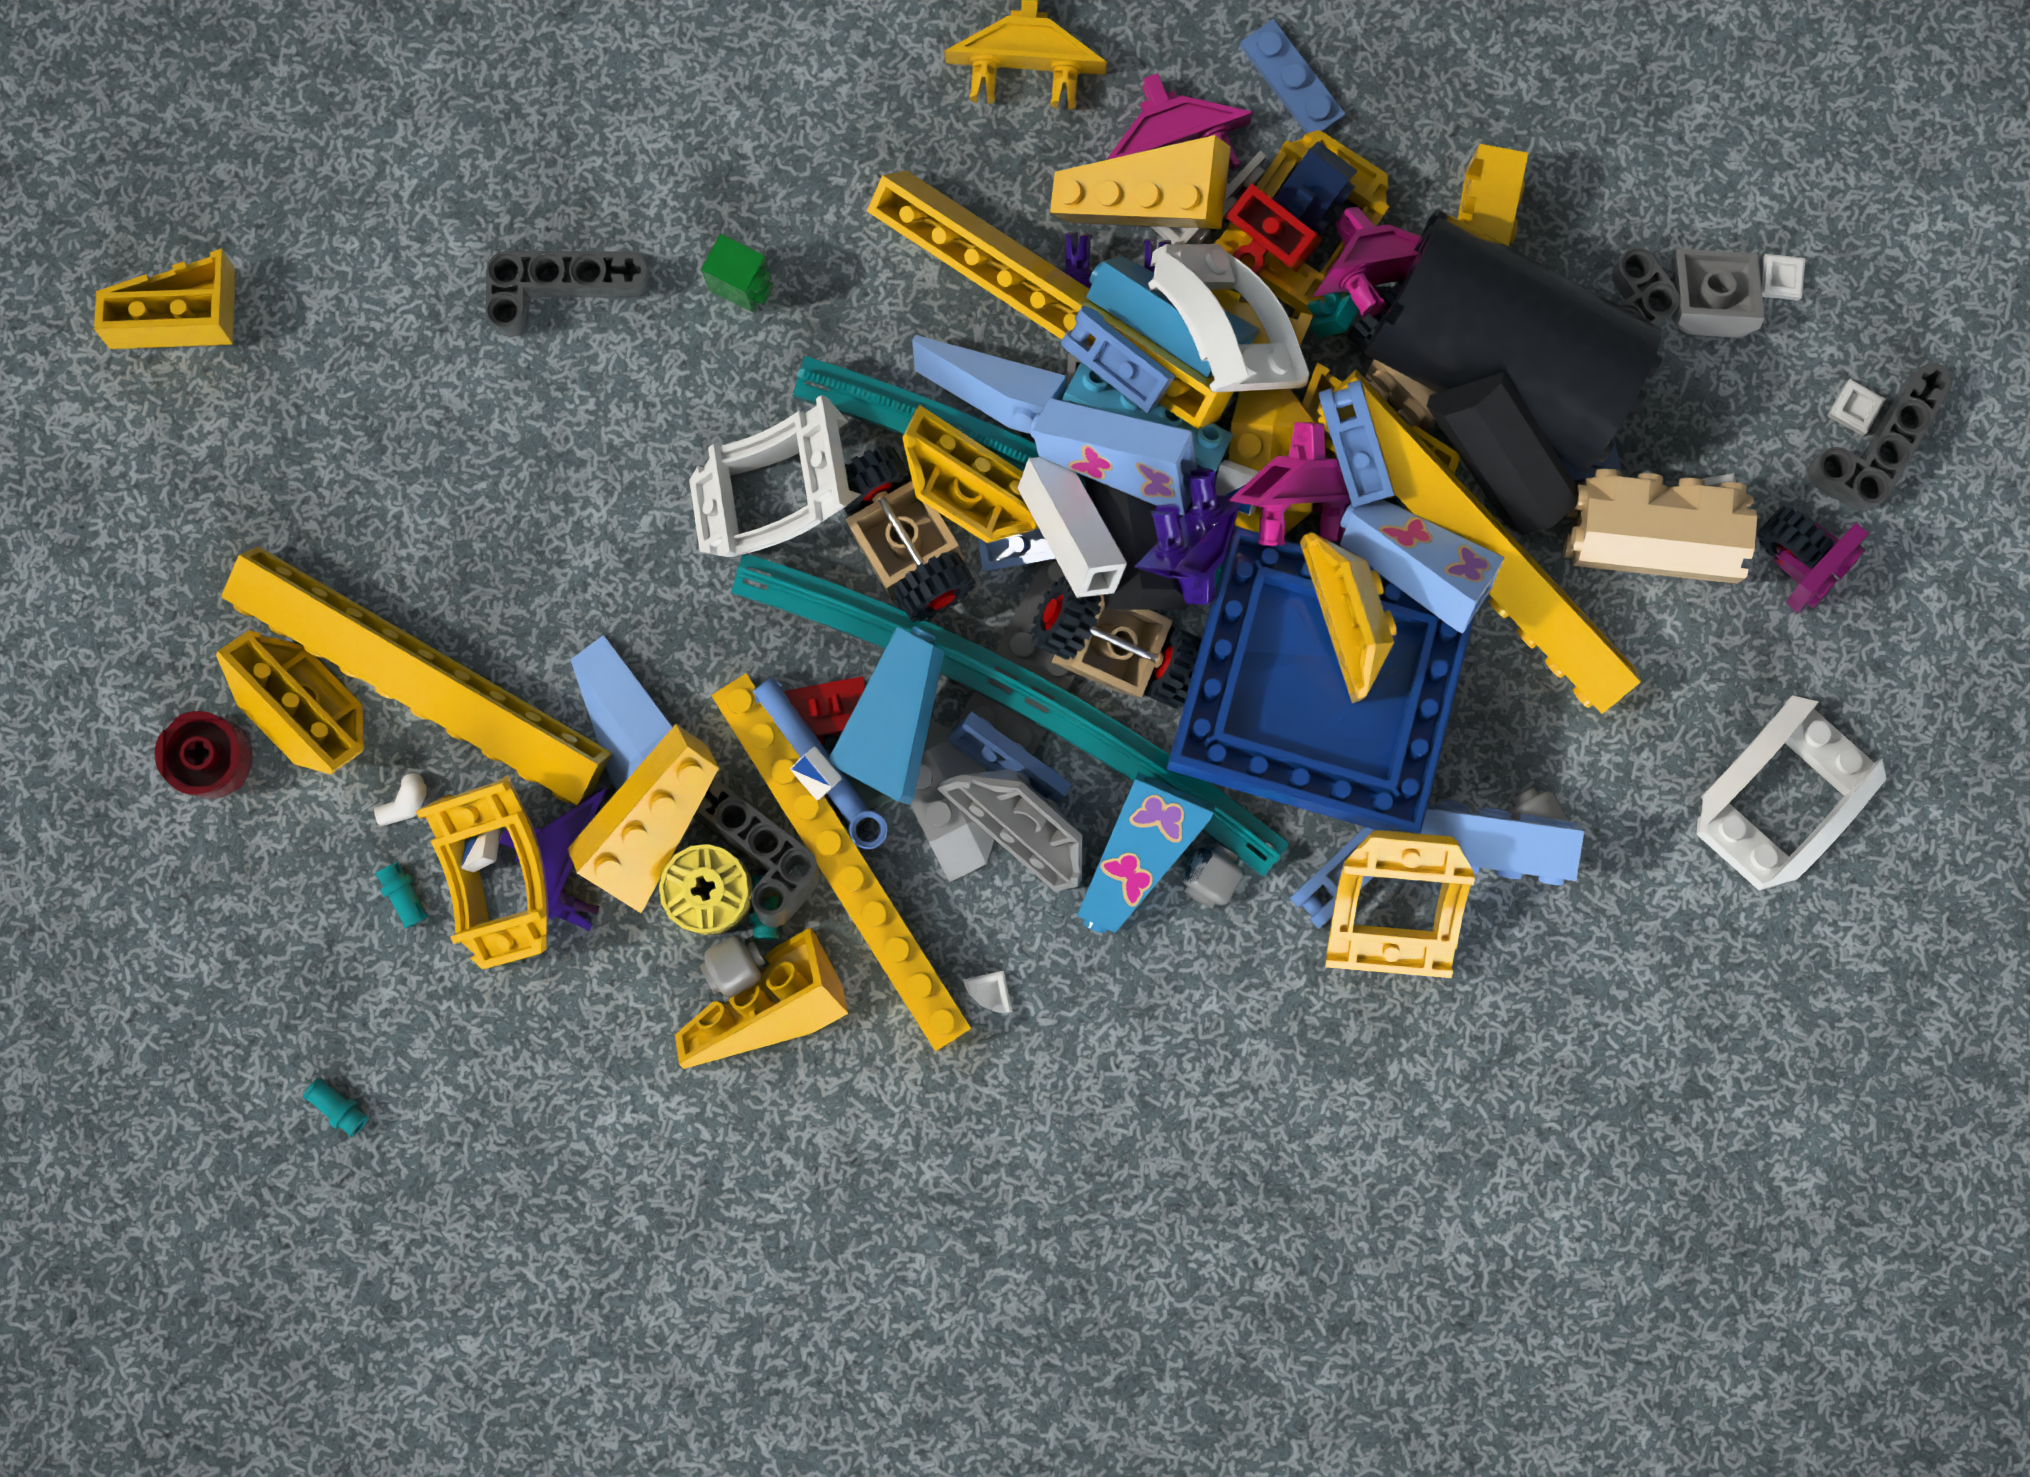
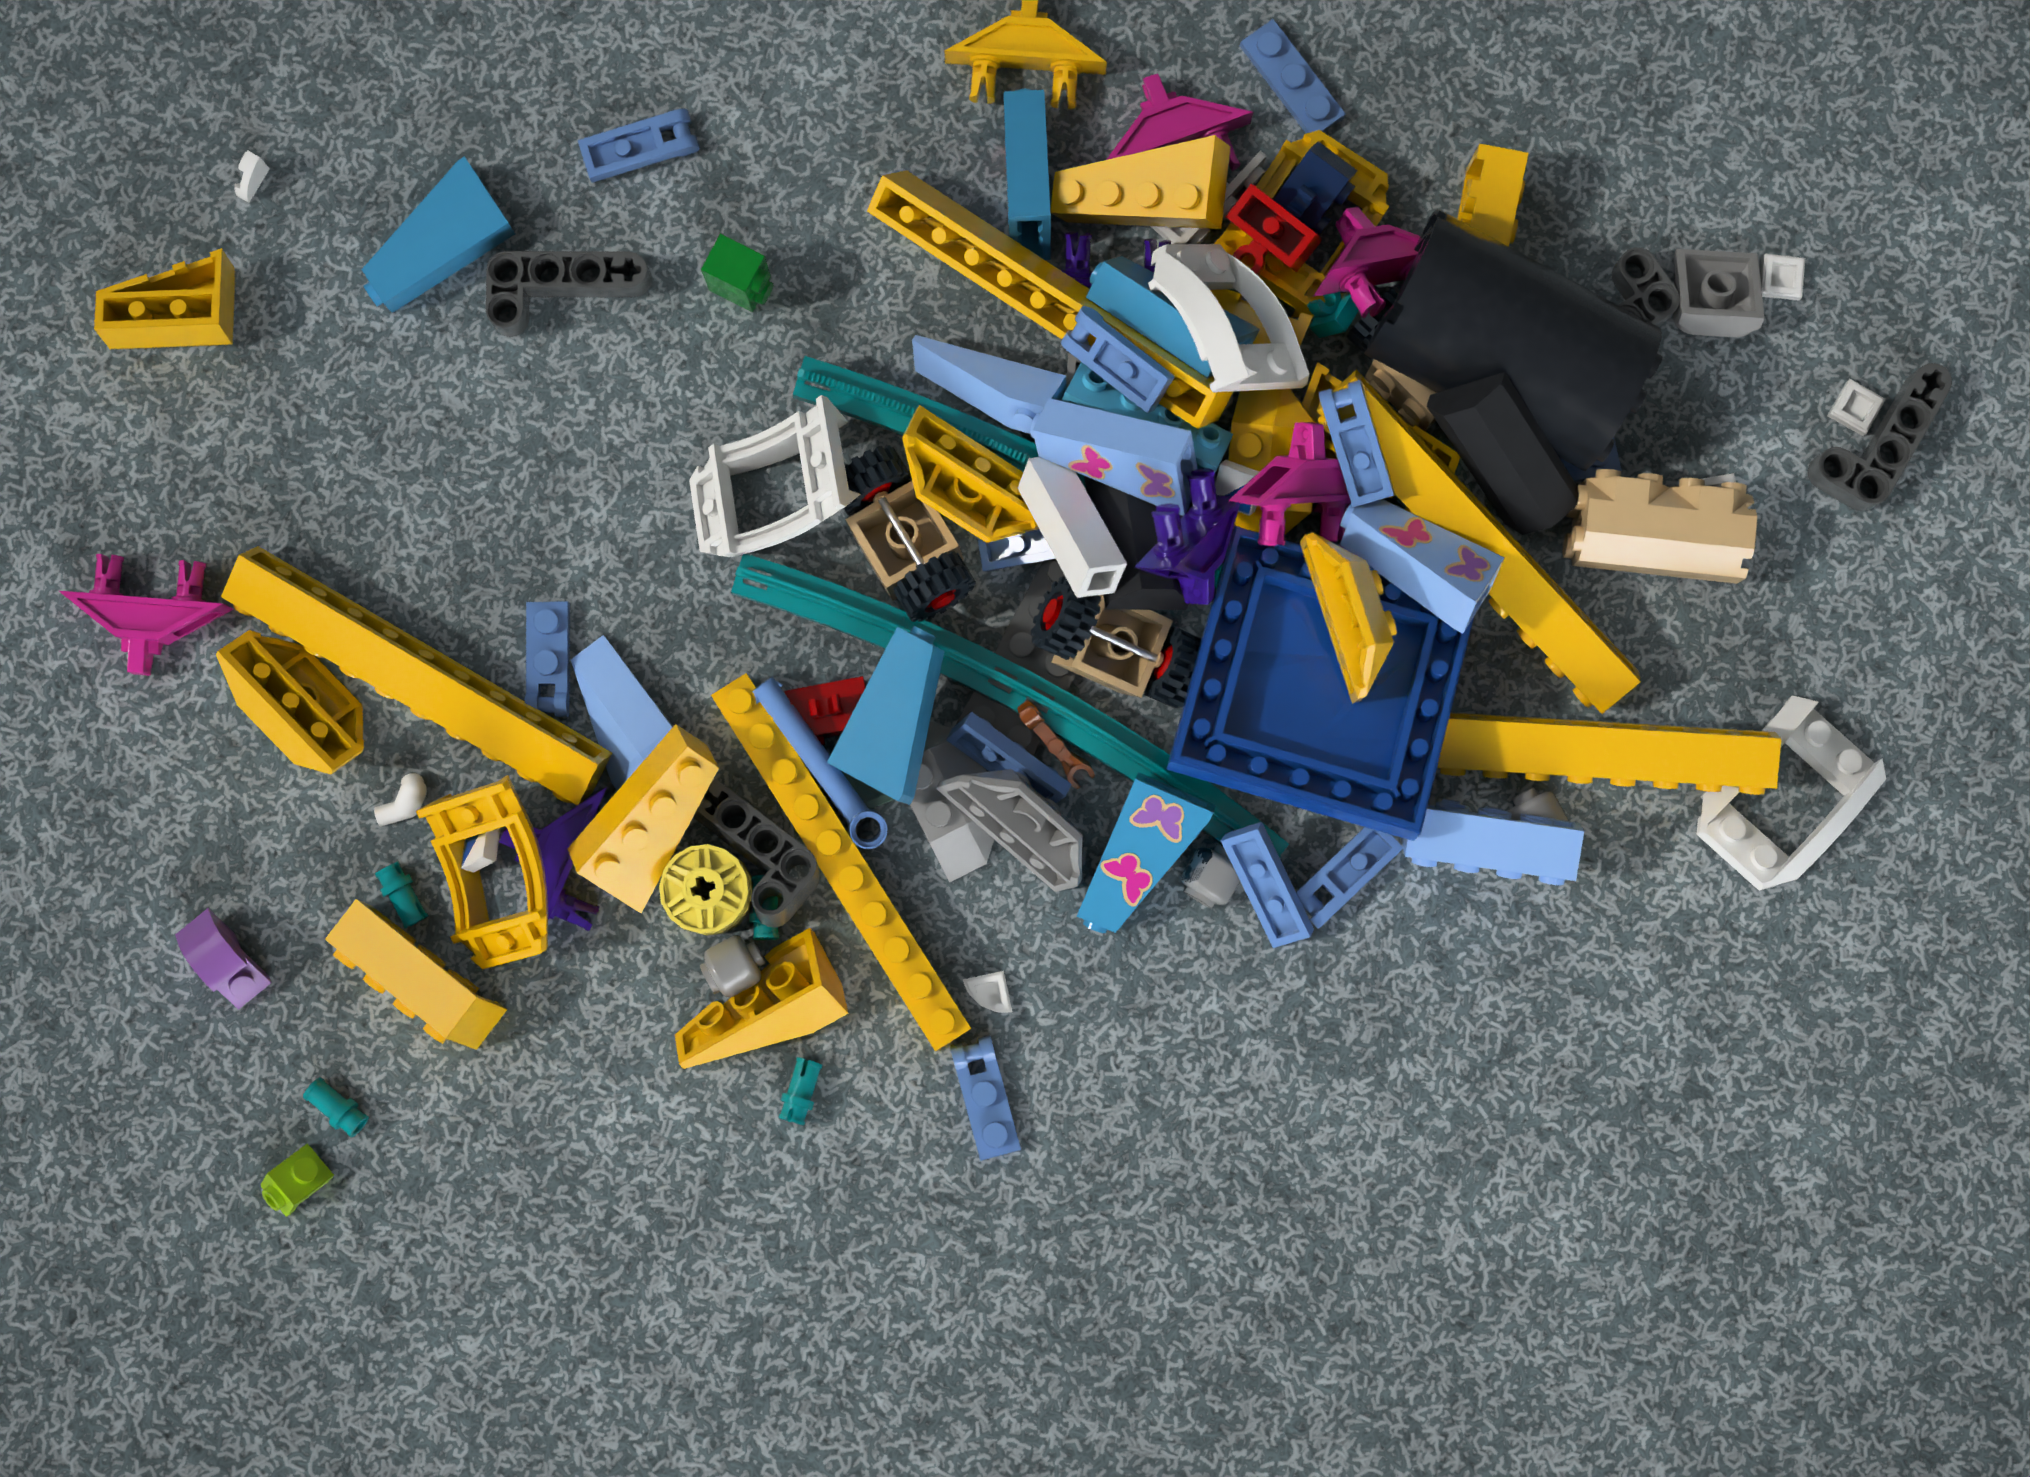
(146, 622): none -> dark pink connector
(191, 735): dark red brick -> none
(219, 960): none -> medium lavender brick
(254, 173): none -> white tile
(295, 1180): none -> lime bracket
(413, 977): none -> yellow wedge
(437, 239): none -> dark azure slope
(548, 655): none -> medium blue plate
(637, 145): none -> medium blue plate
(800, 1091): none -> teal pin
(816, 773): white tile -> none
(985, 1100): none -> medium blue plate
(1027, 170): none -> dark azure slope
(1070, 761): none -> dark orange piece
(1267, 885): none -> medium blue plate
(1396, 949): yellow wedge -> none
(1611, 751): none -> yellow brick
(1809, 554): plate -> none

